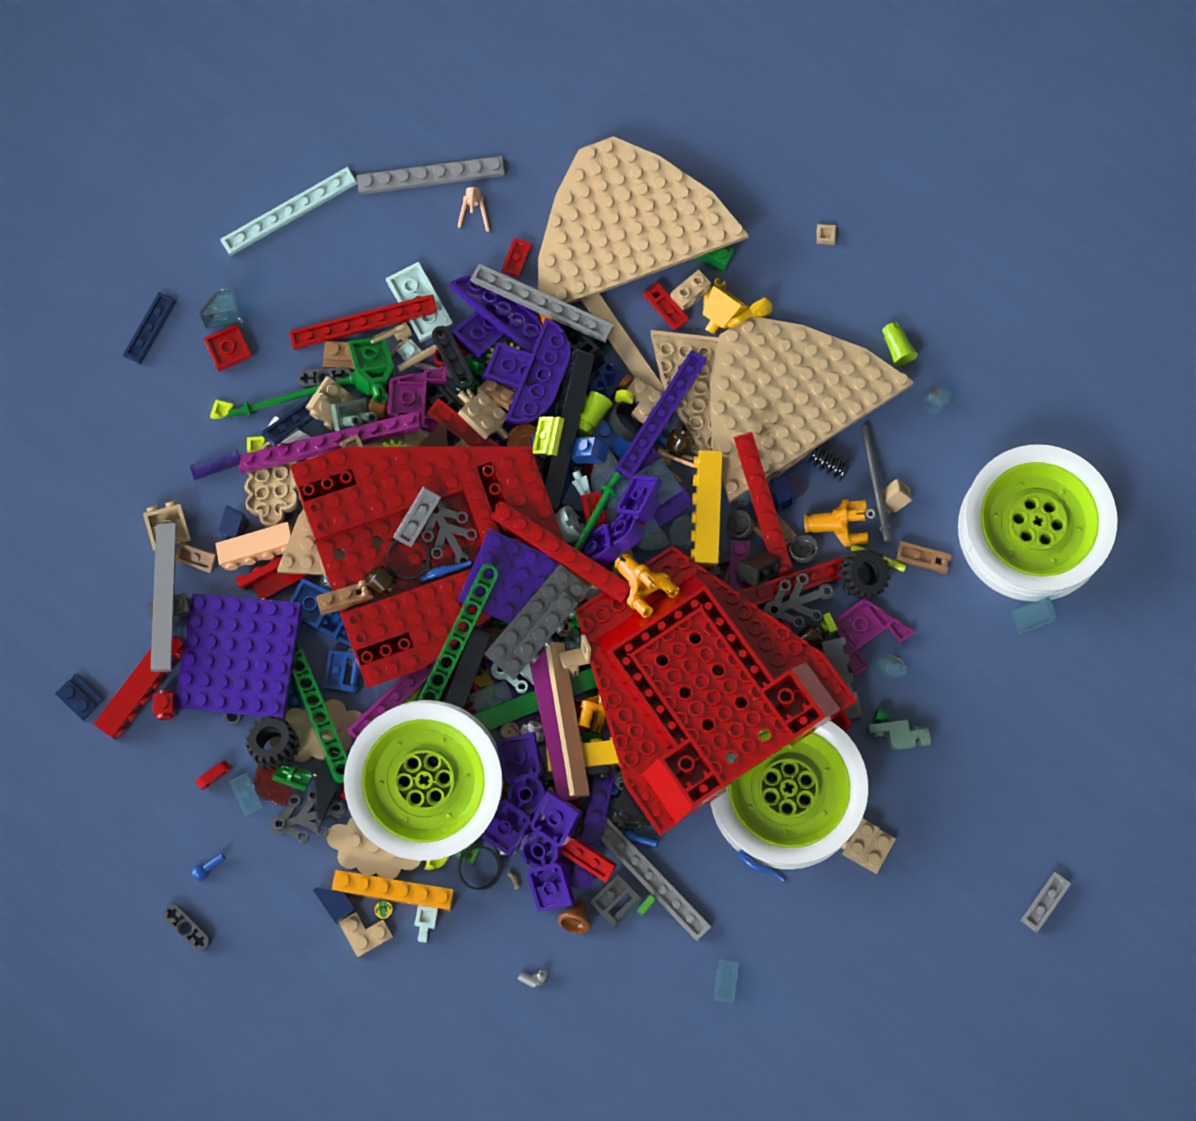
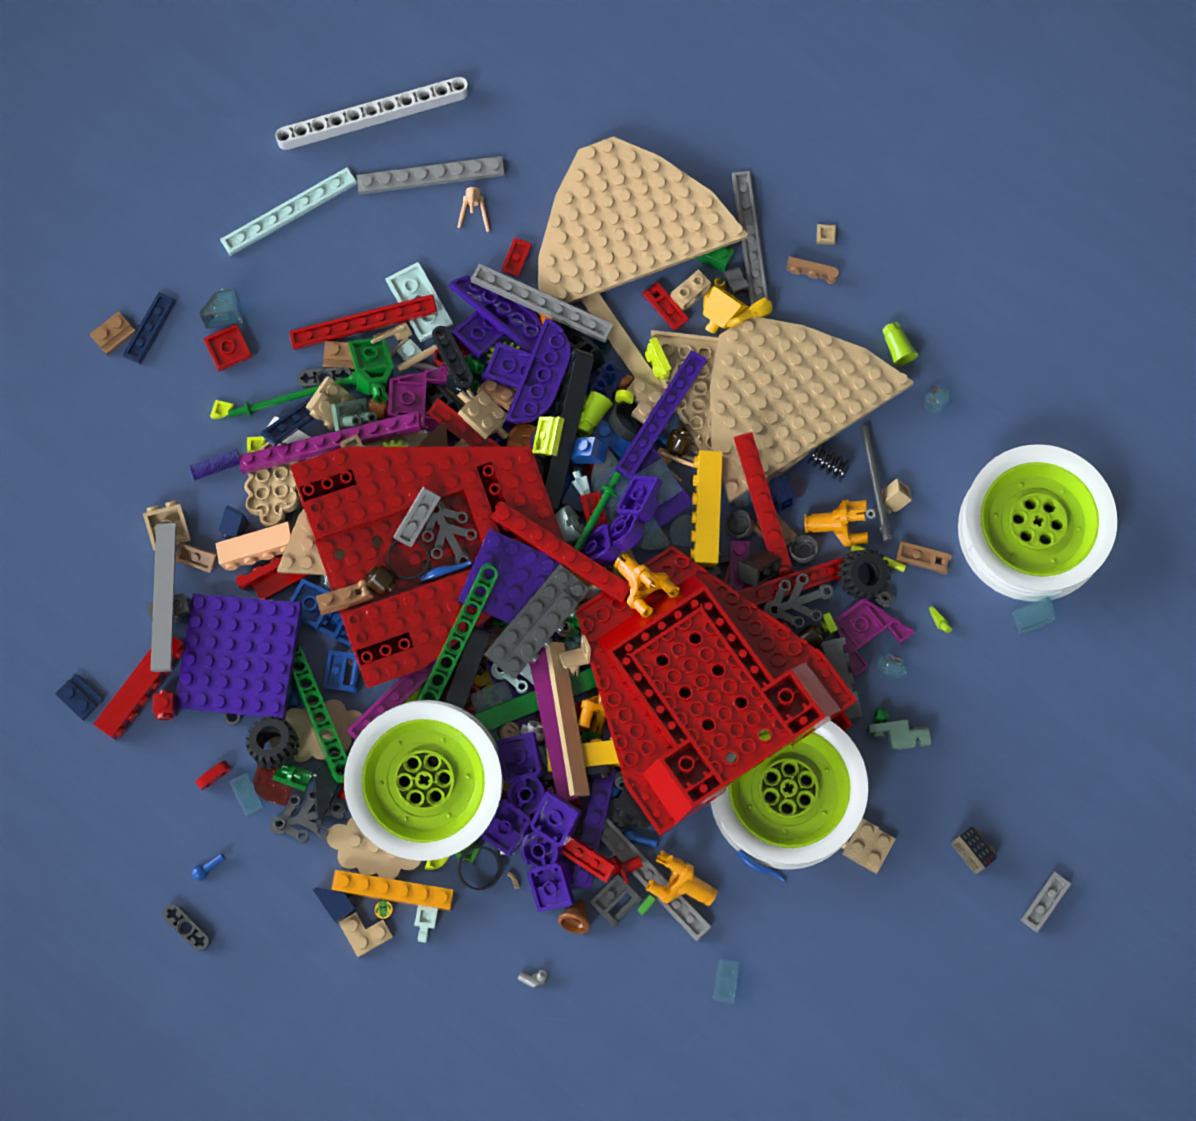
(112, 333): none -> medium nougat plate
(365, 120): none -> white beam
(627, 866): none -> red bracket
(658, 359): none -> neon yellow plate
(680, 882): none -> light orange wheel
(735, 281): none -> dark grey leg
(751, 246): none -> light grey tile
(812, 269): none -> medium nougat plate
(885, 603): none -> dark grey plate
(939, 620): none -> lime bar
(974, 850): none -> slope

